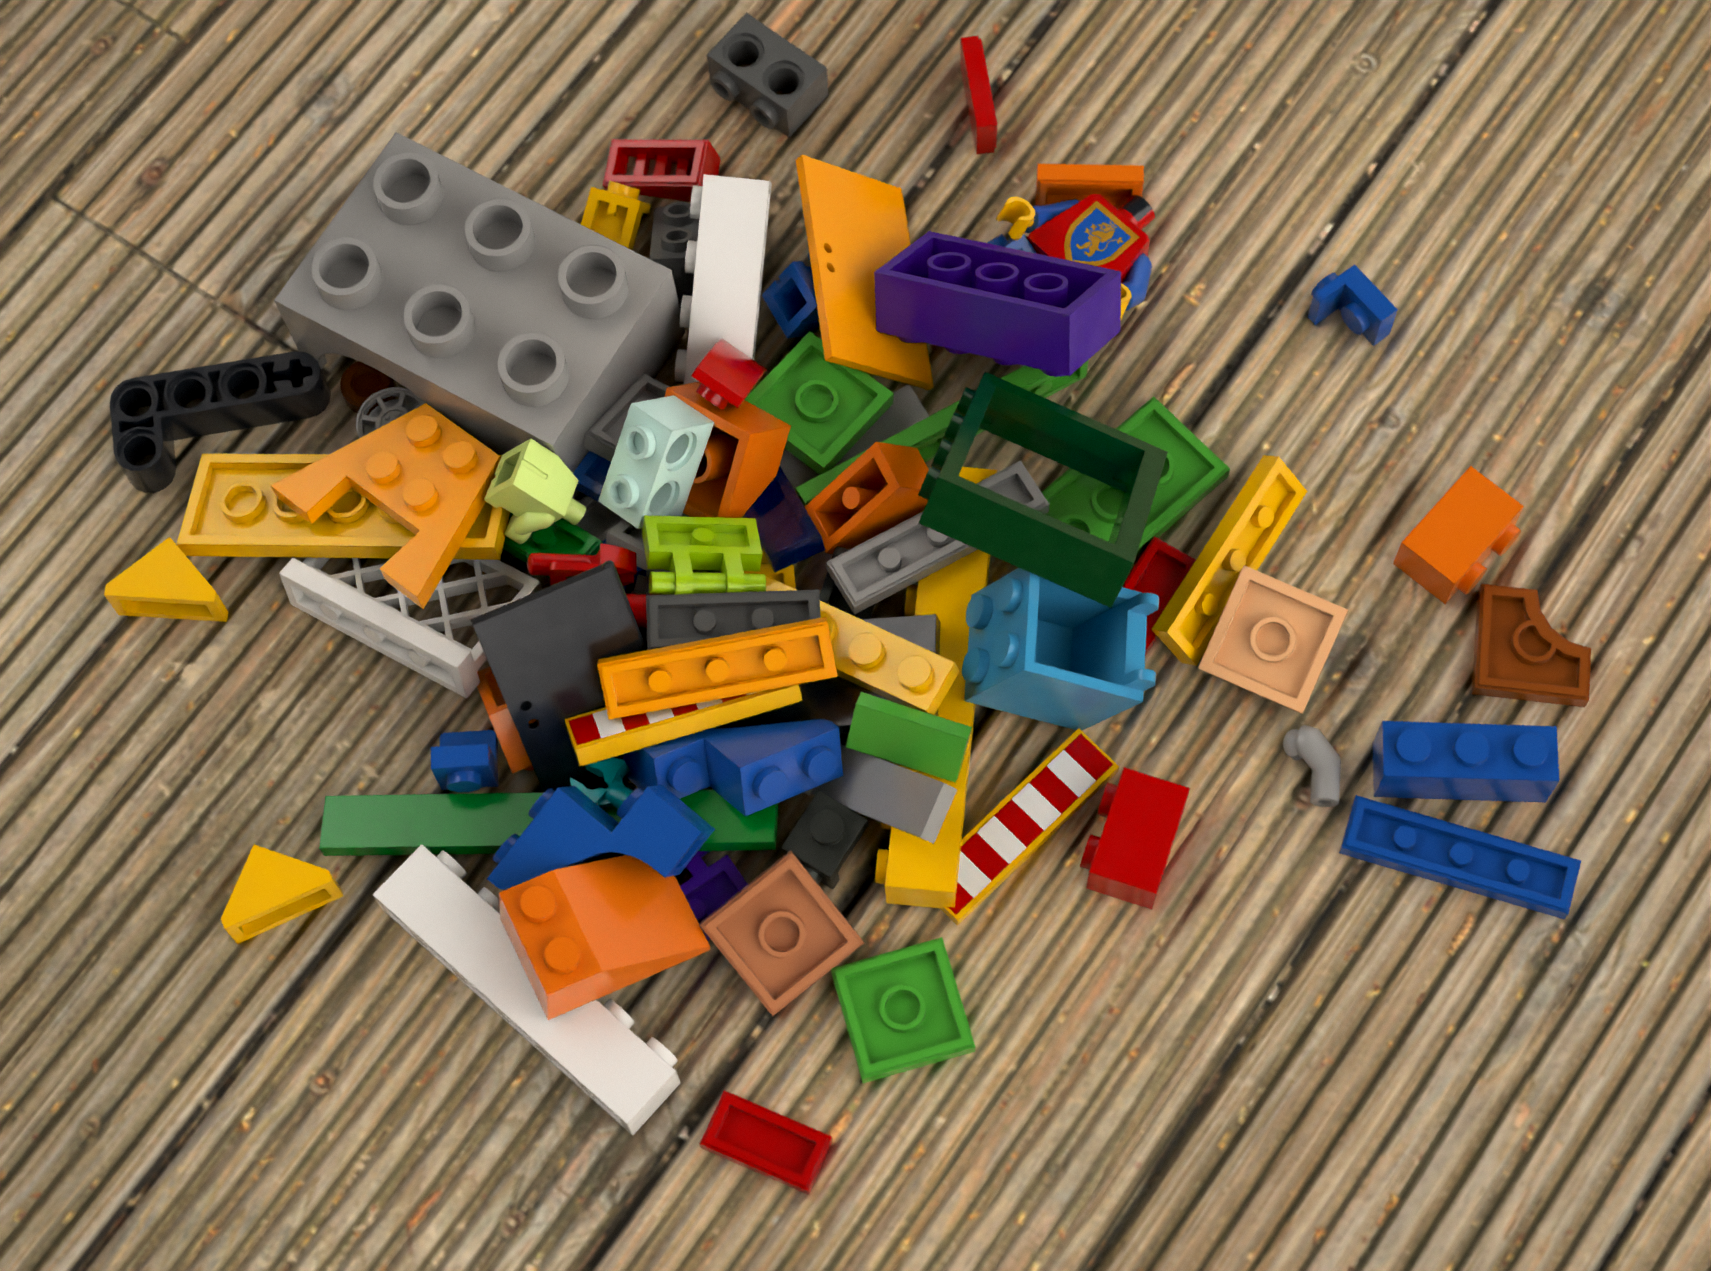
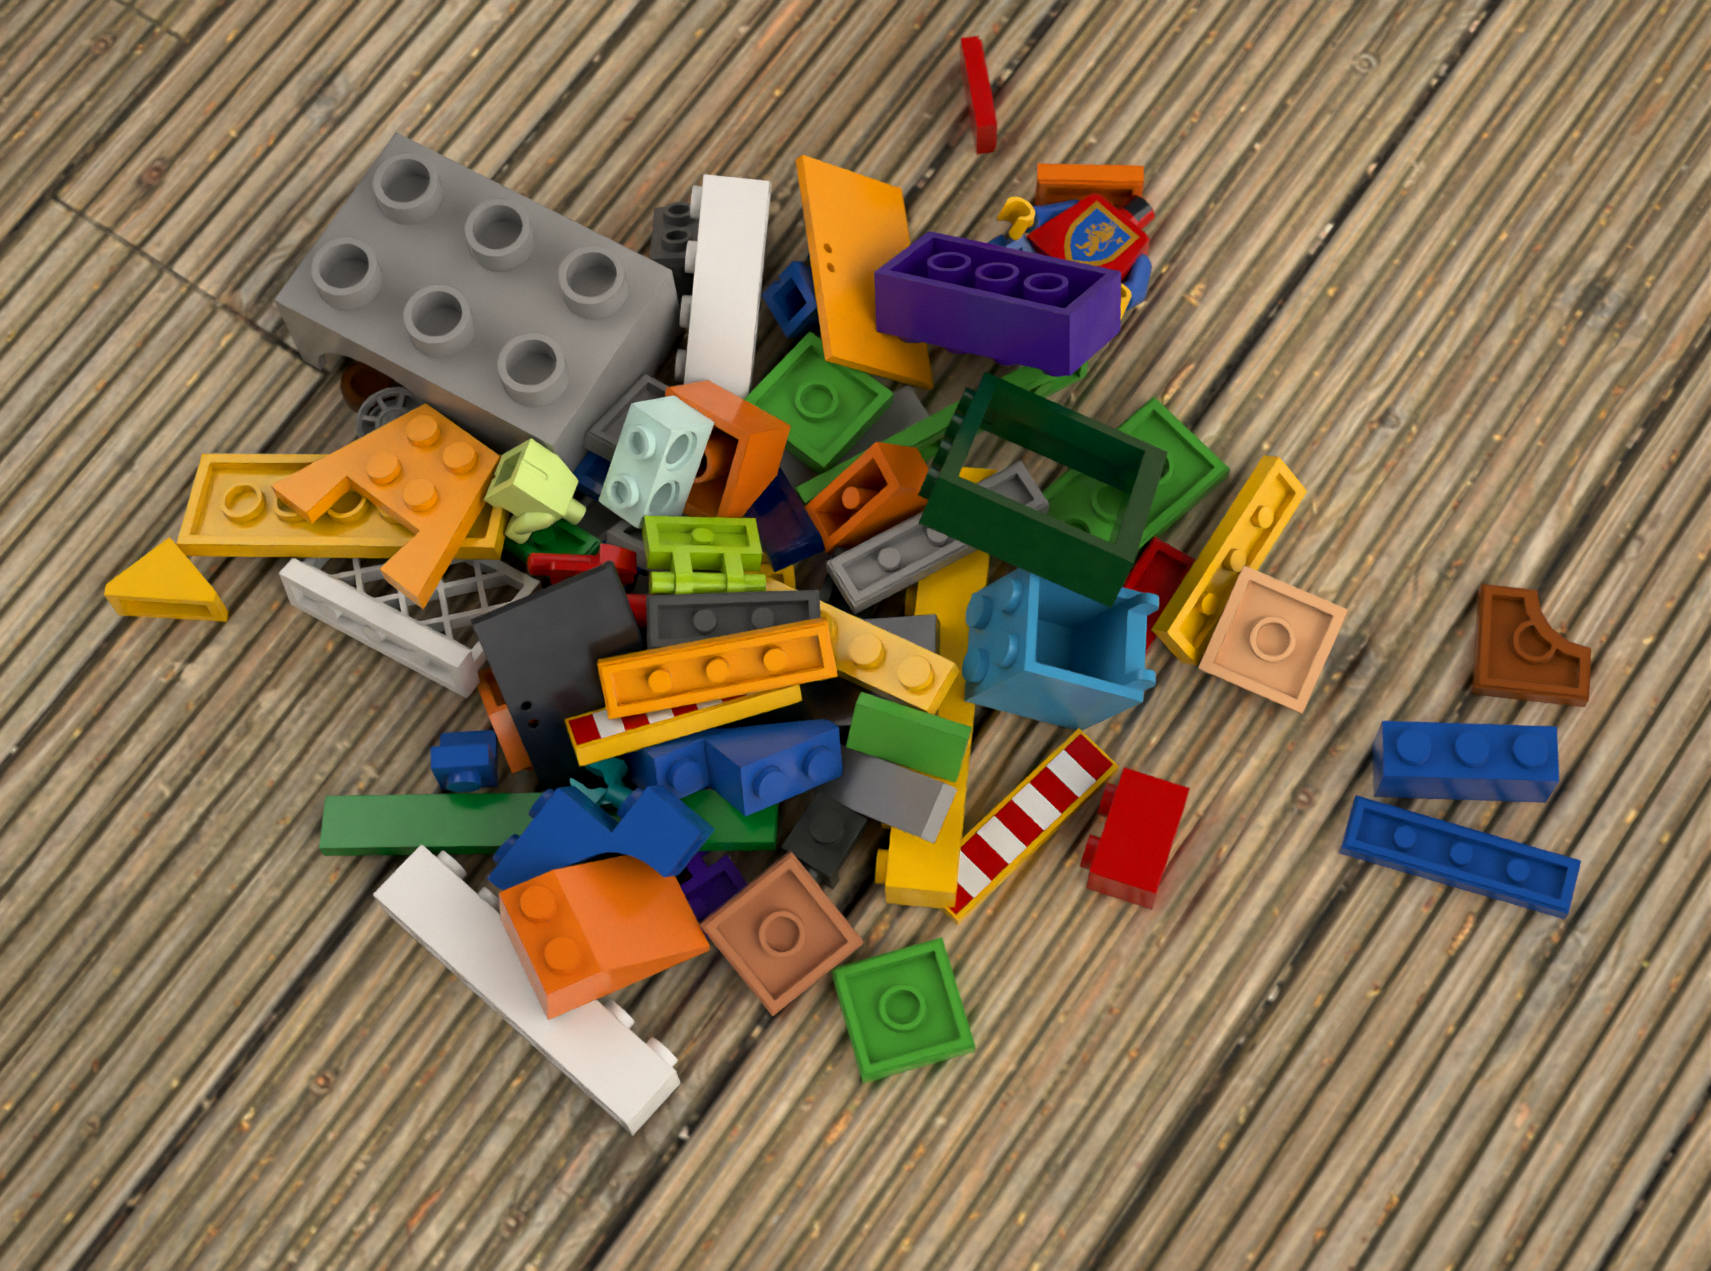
(217, 413): black beam -> none
(274, 891): yellow slope -> none
(615, 213): yellow bracket -> none
(692, 157): red slope -> none
(727, 375): red slope -> none
(766, 1142): red tile -> none
(774, 68): dark grey brick -> none
(1321, 758): light grey arm -> none
(1359, 301): blue bracket -> none
(1459, 535): orange brick -> none

